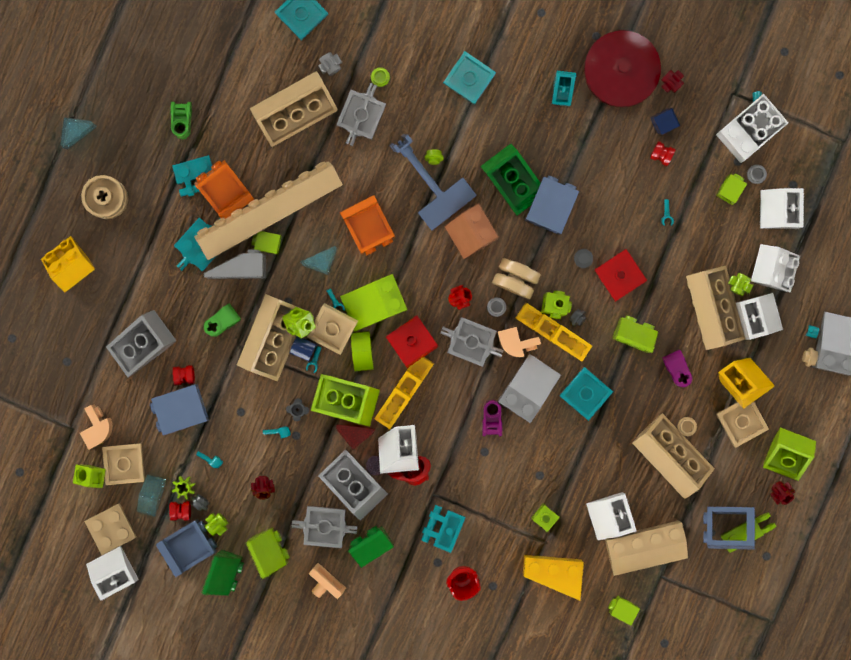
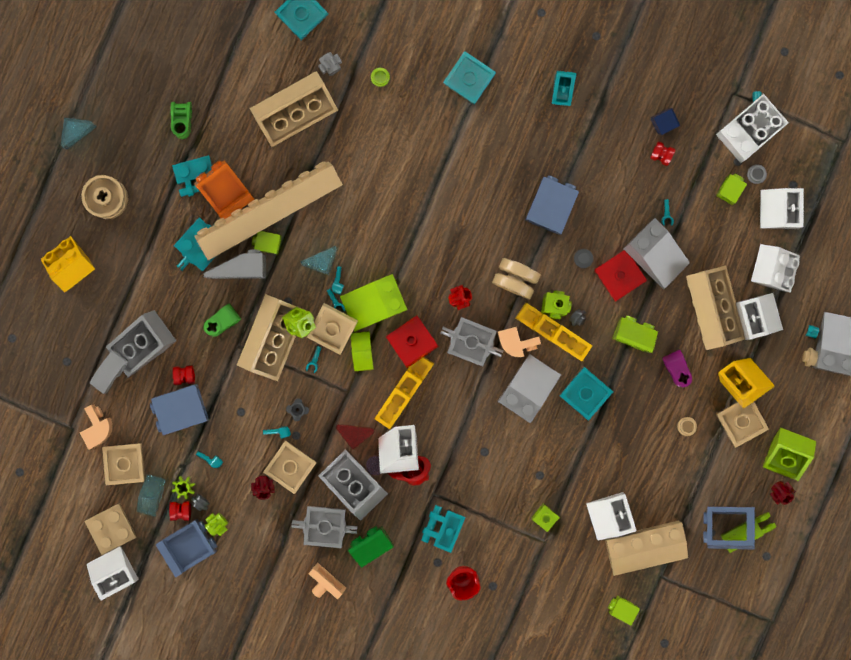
(89, 476): lime brick -> none
(108, 372): none -> light grey slope
(223, 574): green slope -> none
(267, 552): lime slope -> none
(290, 467): none -> tan plate
(303, 348): dark blue piece -> none
(337, 287): none -> teal hand
(345, 400): lime slope -> none
(361, 114): light grey plate -> none
(368, 225): orange panel -> none
(434, 157): lime plate -> none
(446, 202): sand blue piece -> none
(471, 231): nougat slope -> none
(491, 422): magenta piece -> none
(496, 307): light grey plate -> none
(512, 178): green slope -> none
(556, 573): yellow wedge -> none
(622, 68): dark red dish -> none
(657, 253): none -> light grey slope
(672, 81): dark red gear -> none
(673, 456): tan slope -> none
(740, 284): lime gear -> none

